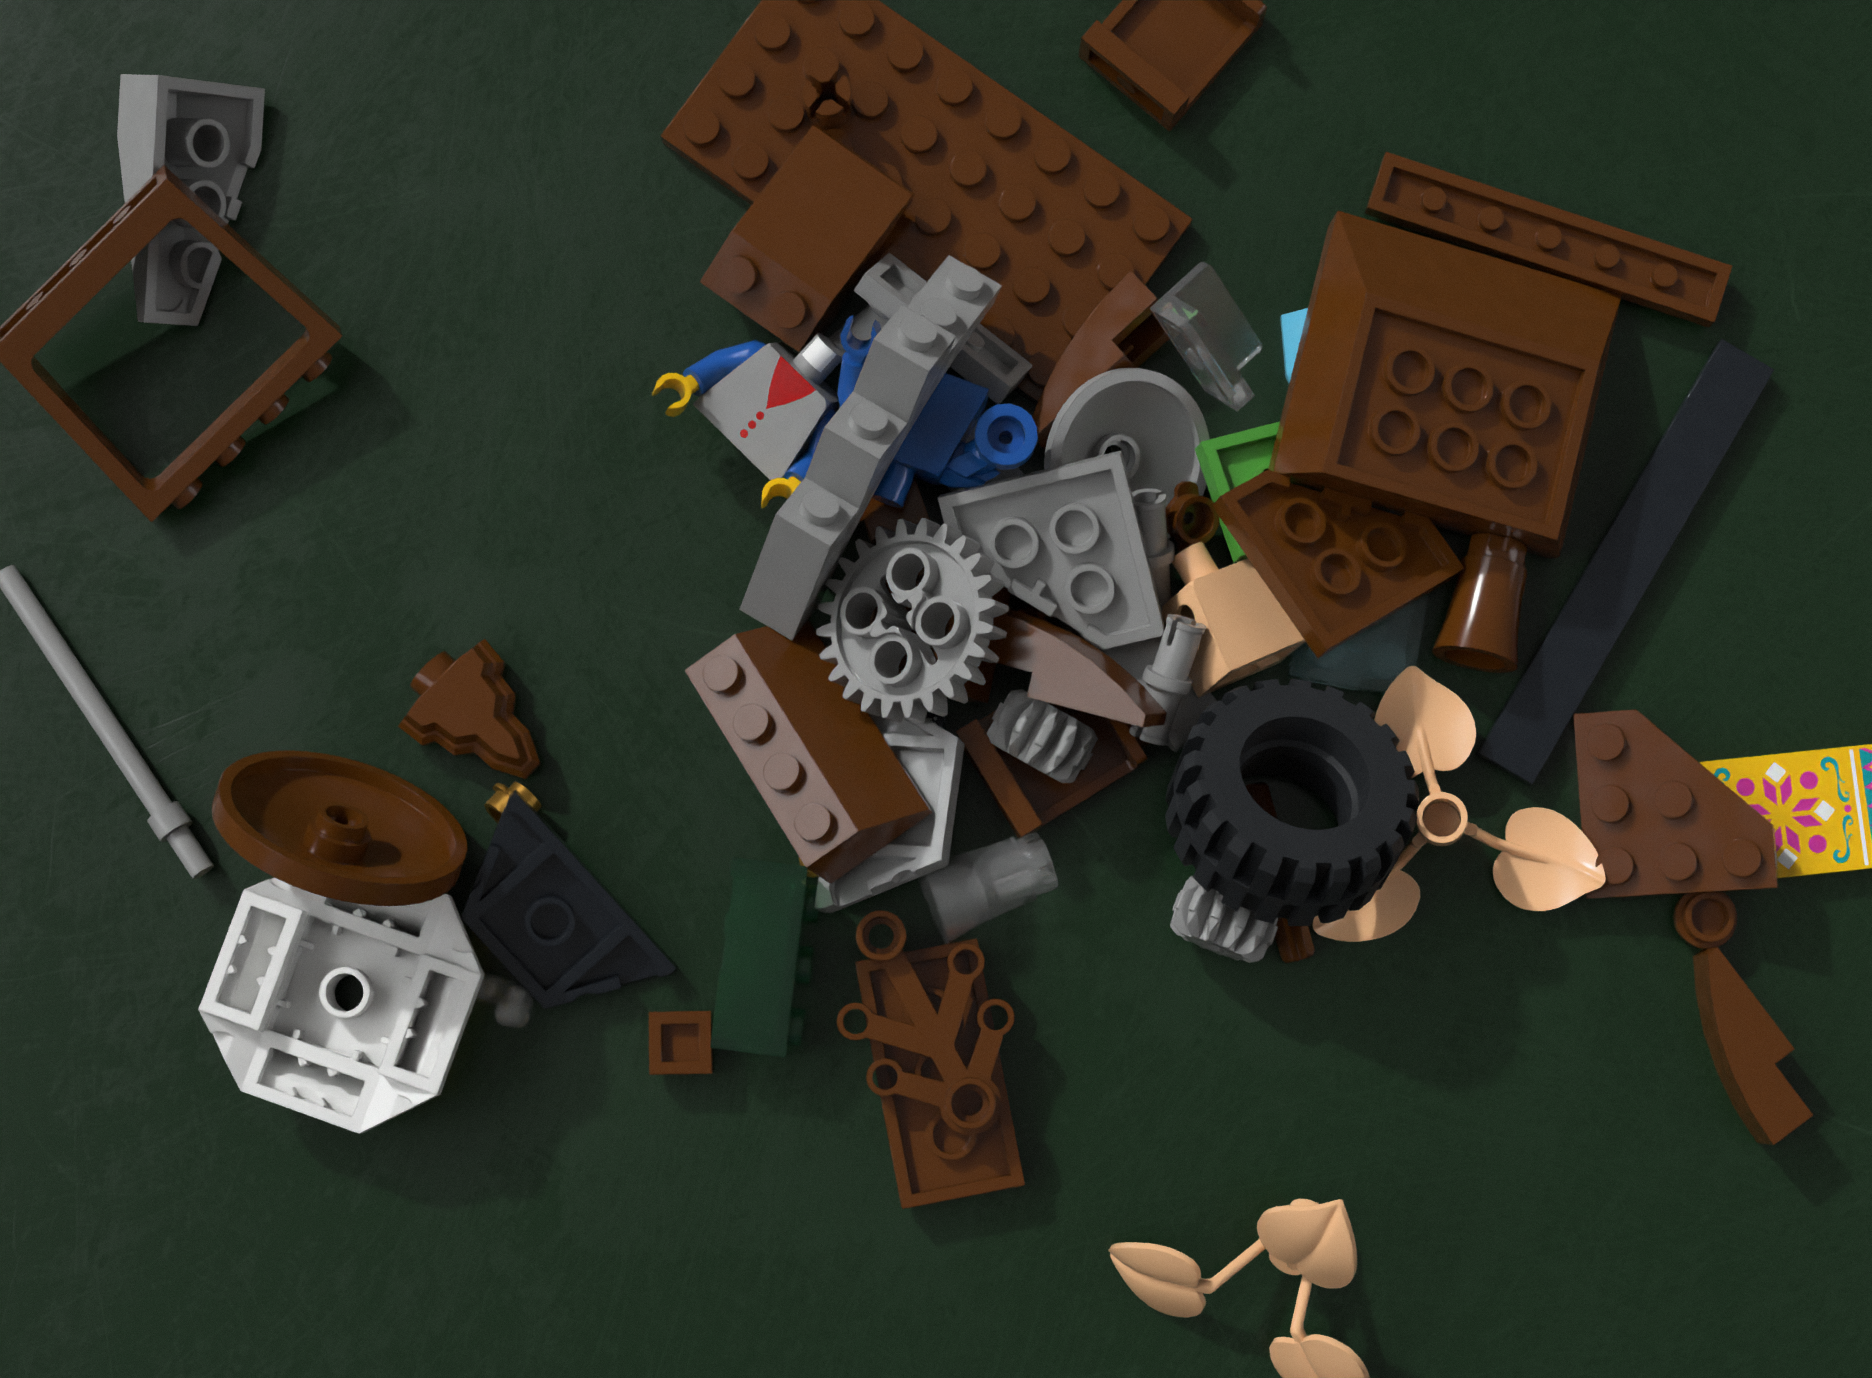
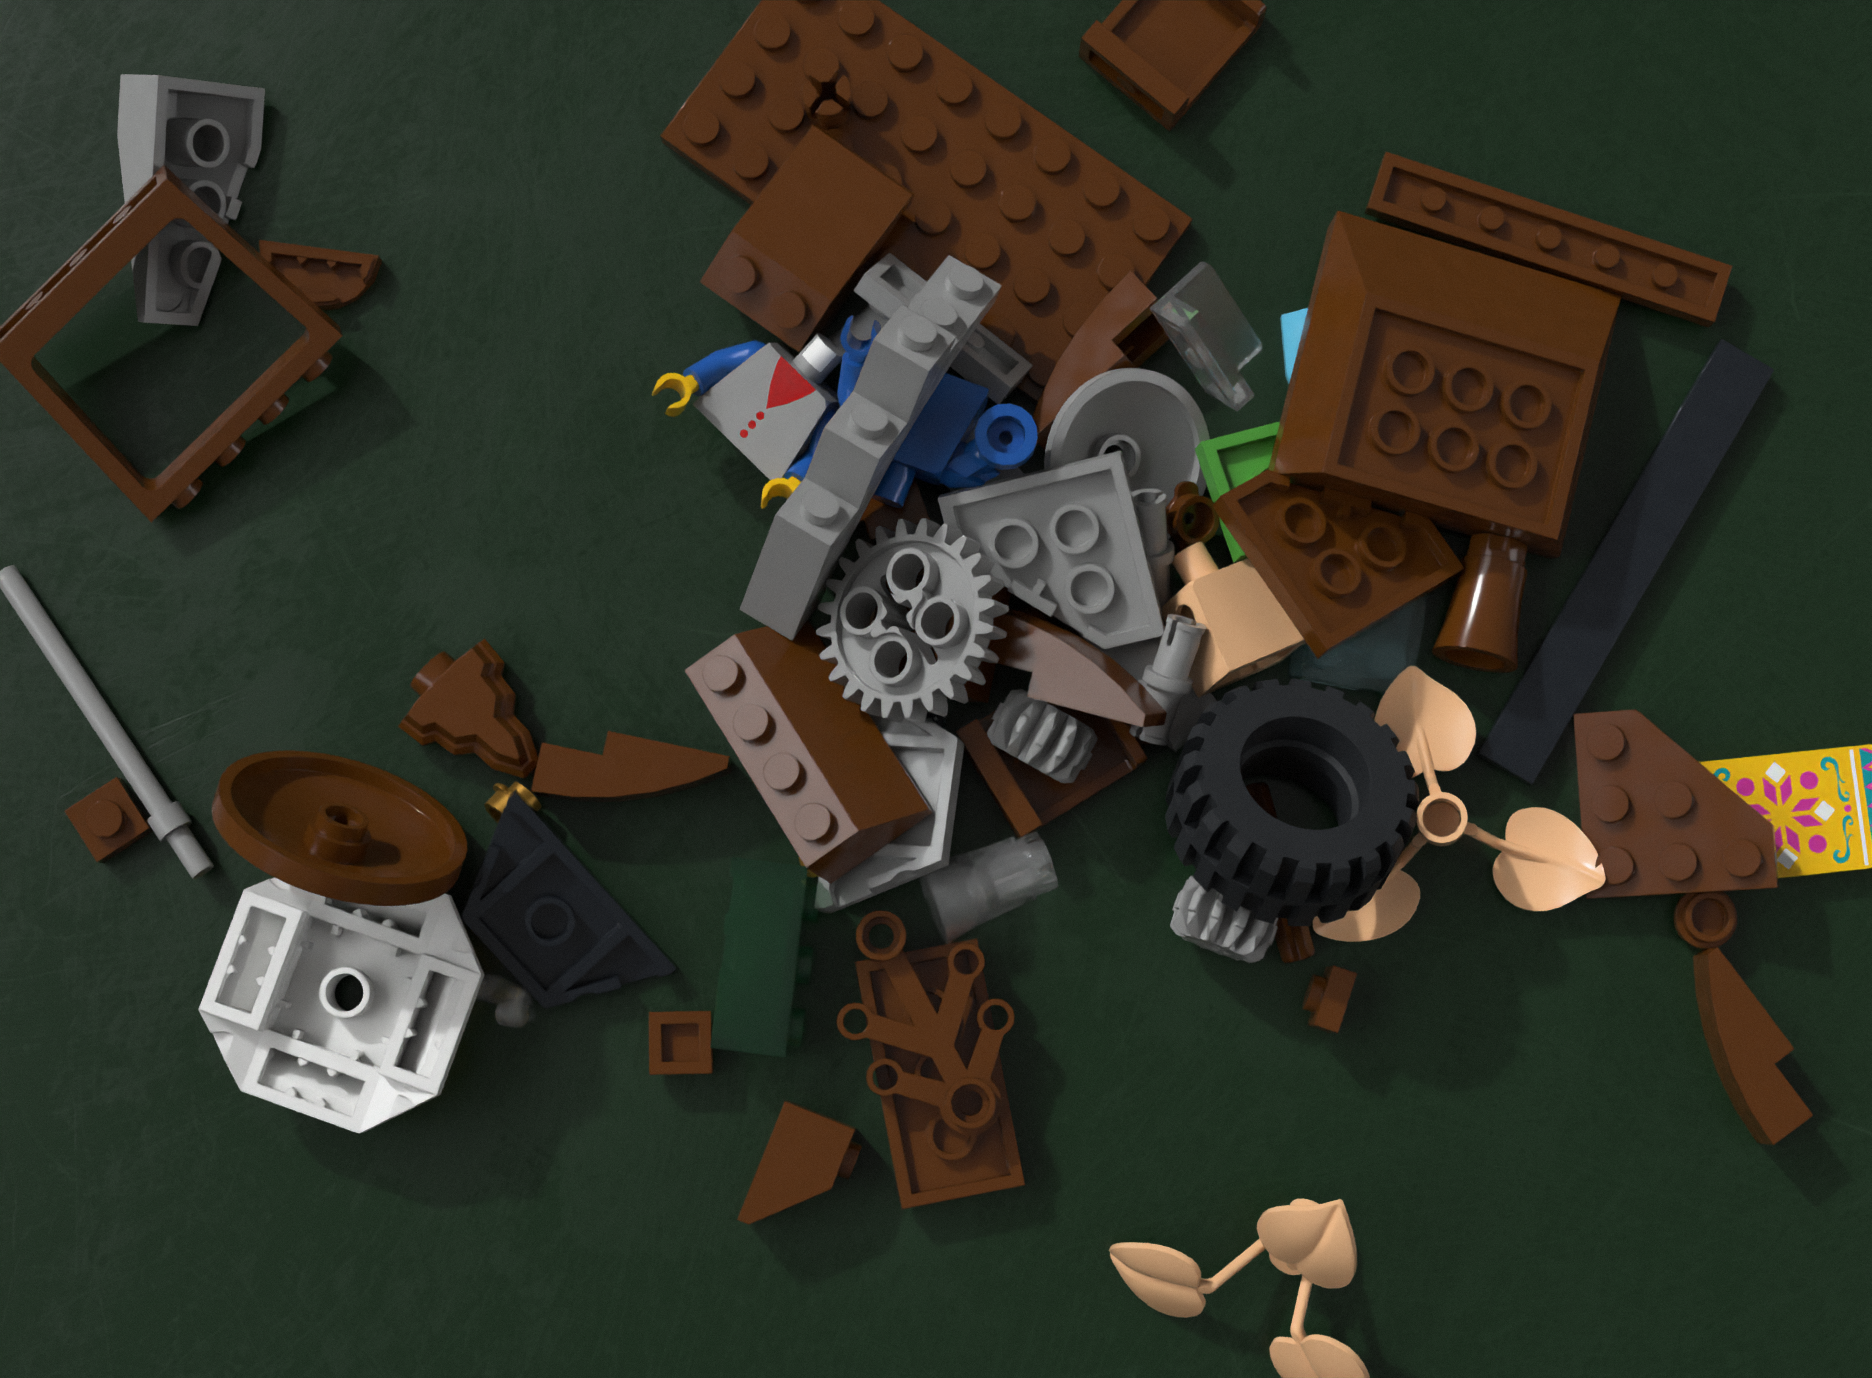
(109, 820): none -> reddish brown plate
(324, 275): none -> reddish brown tile
(626, 771): none -> reddish brown slope
(799, 1161): none -> reddish brown slope
(1328, 998): none -> reddish brown plate

